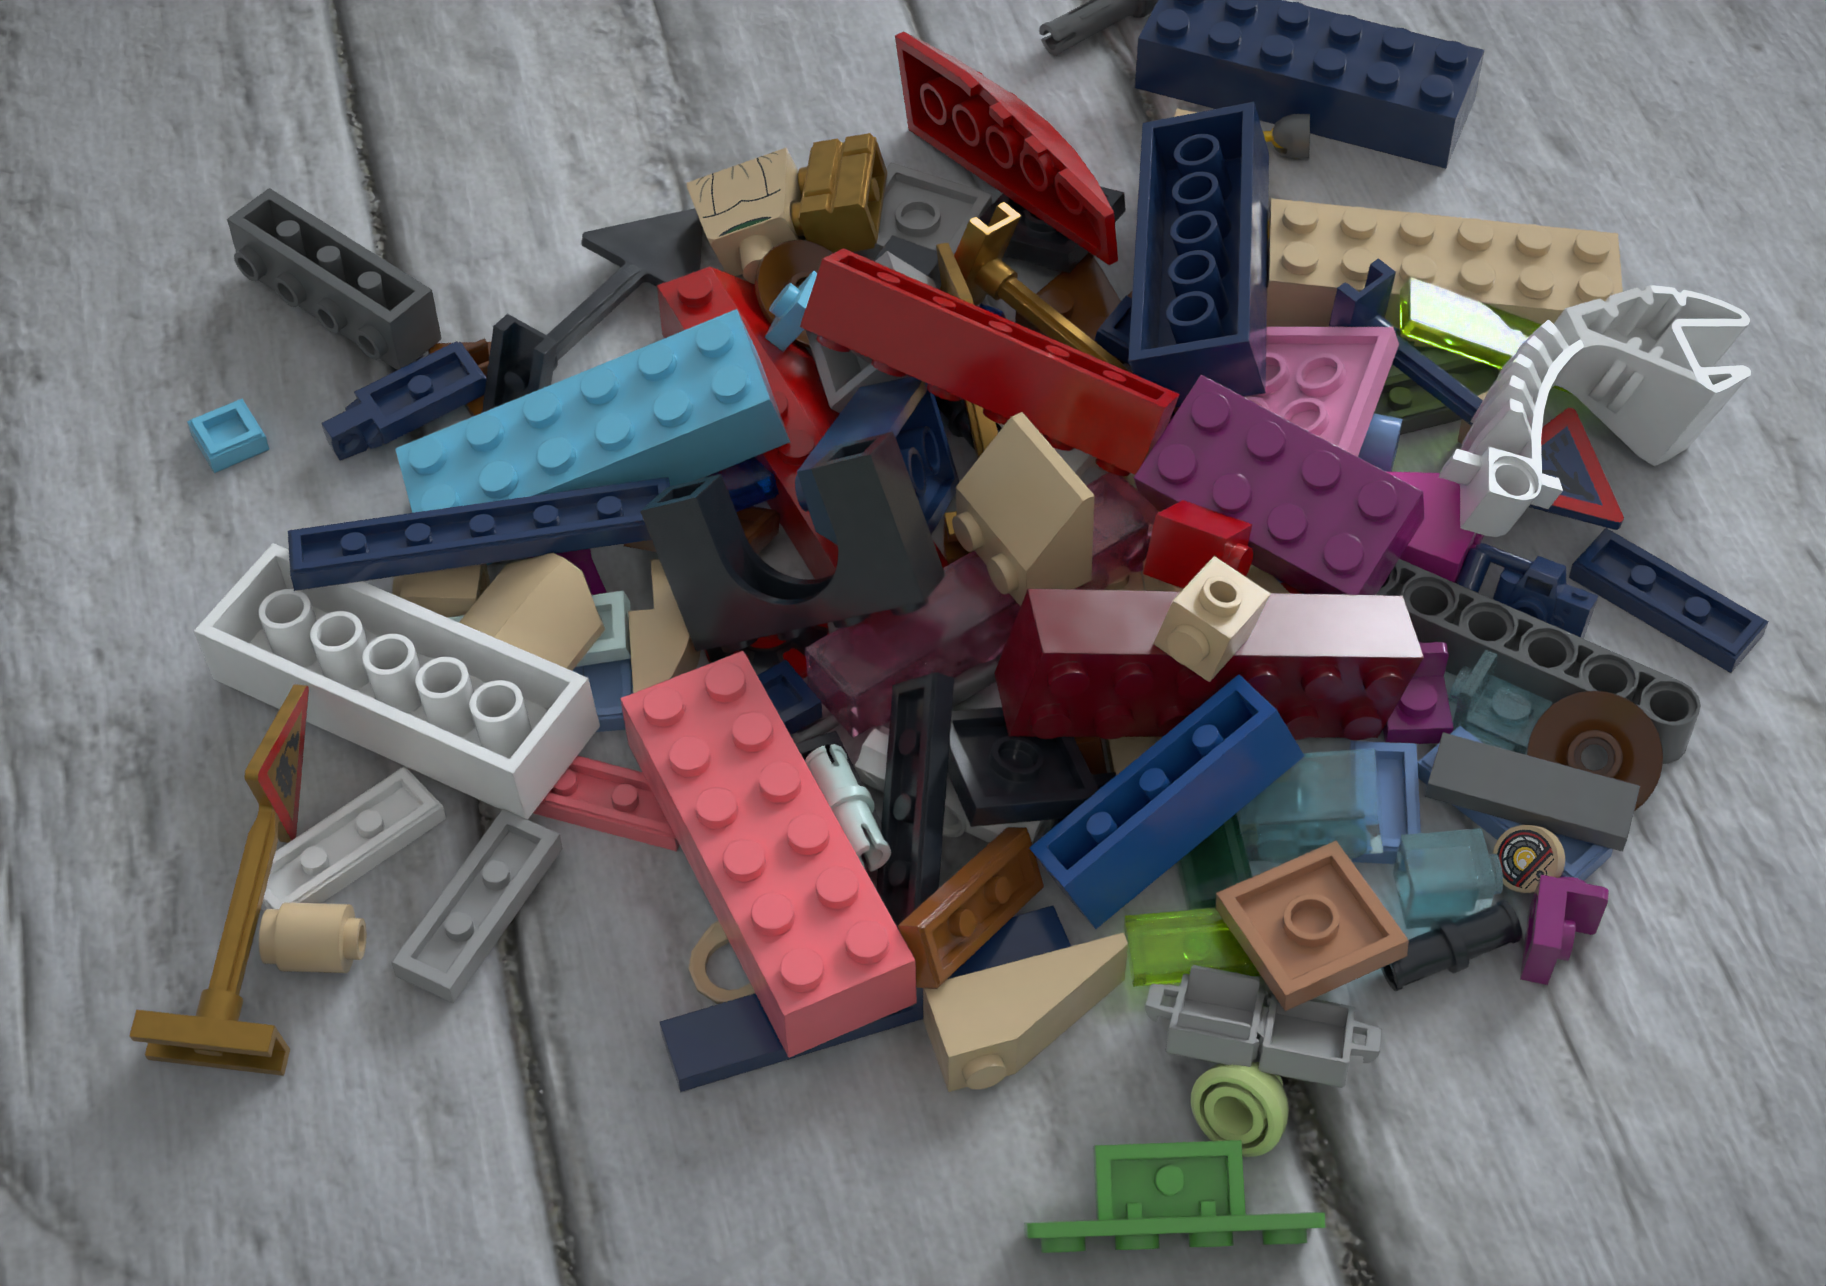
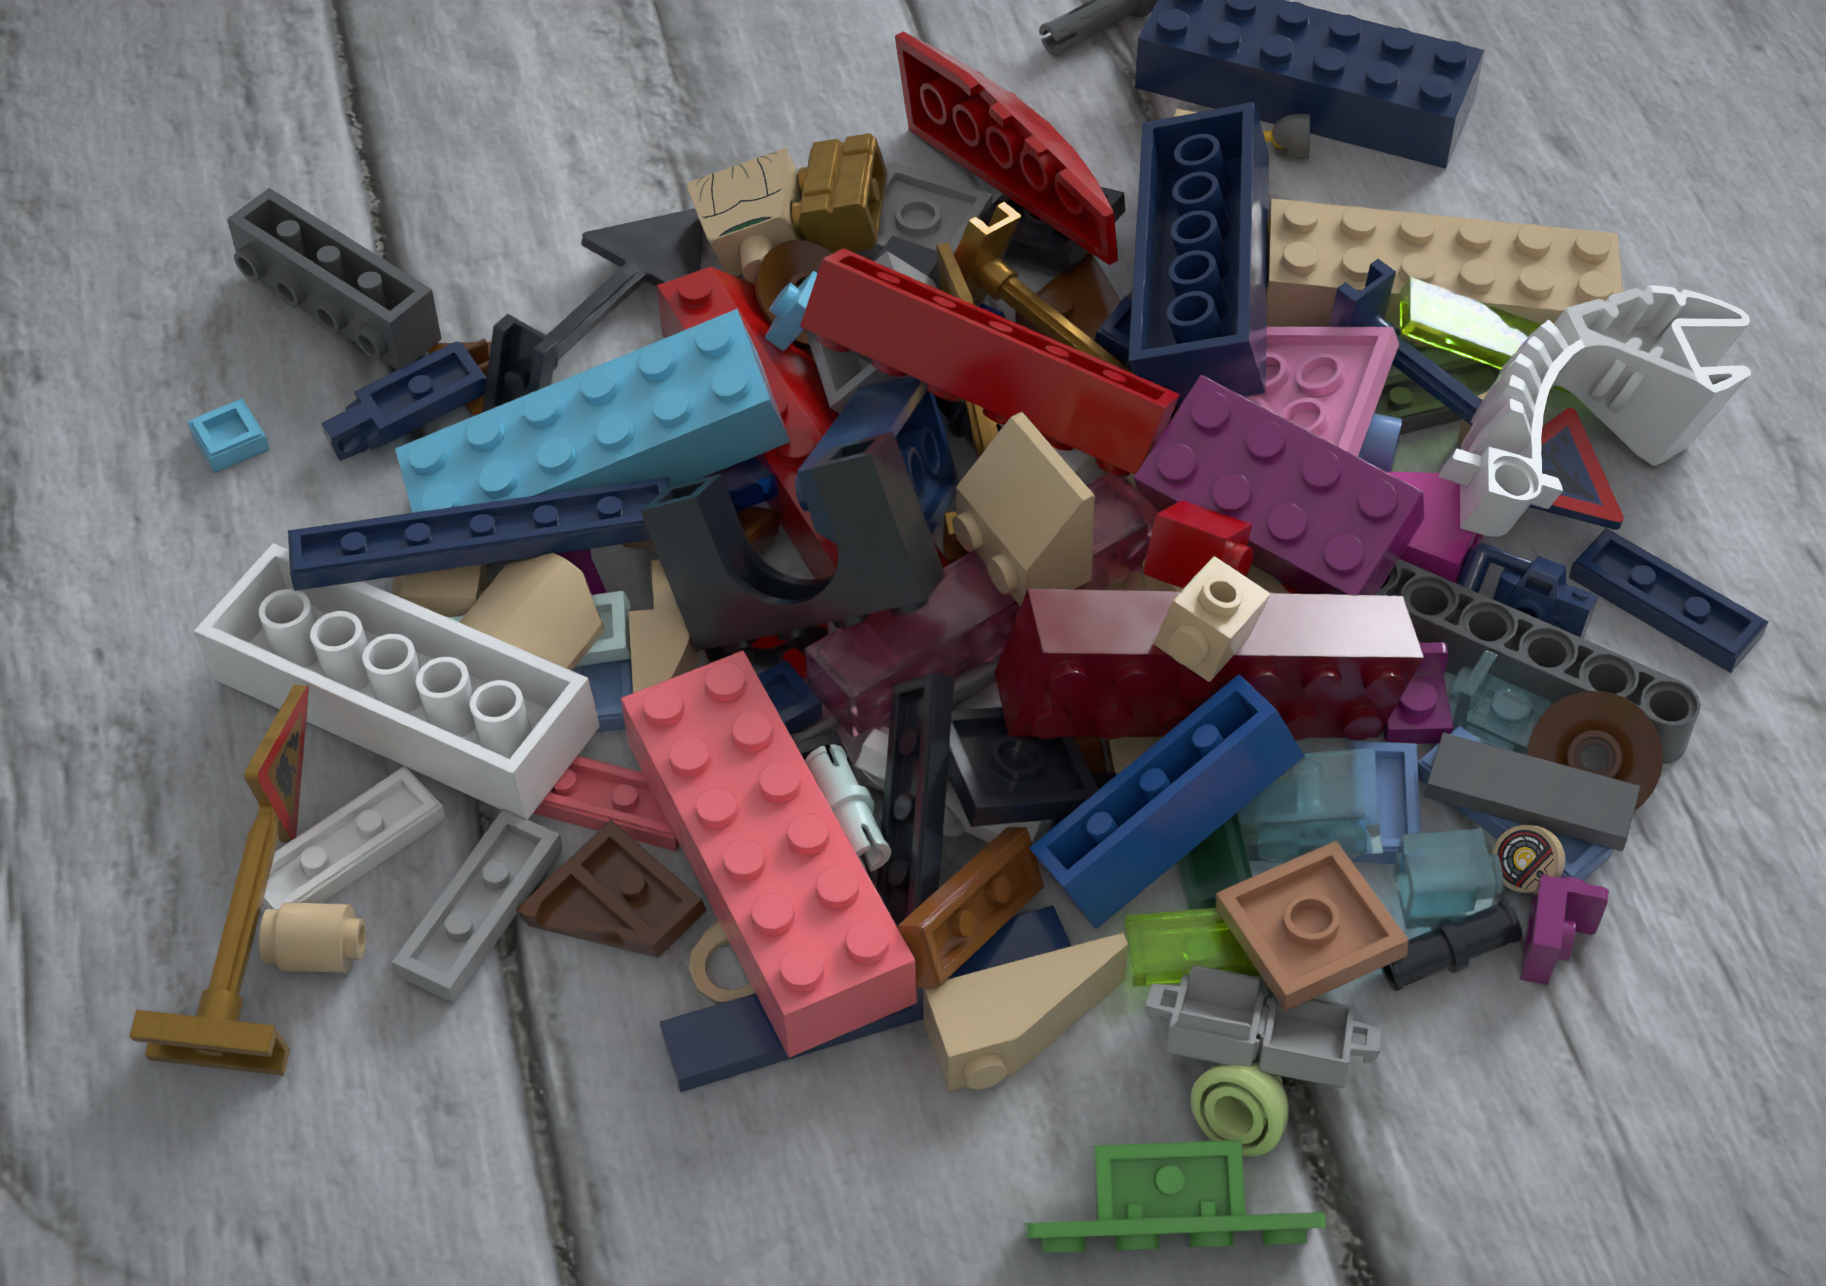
(614, 897): none -> reddish brown wing

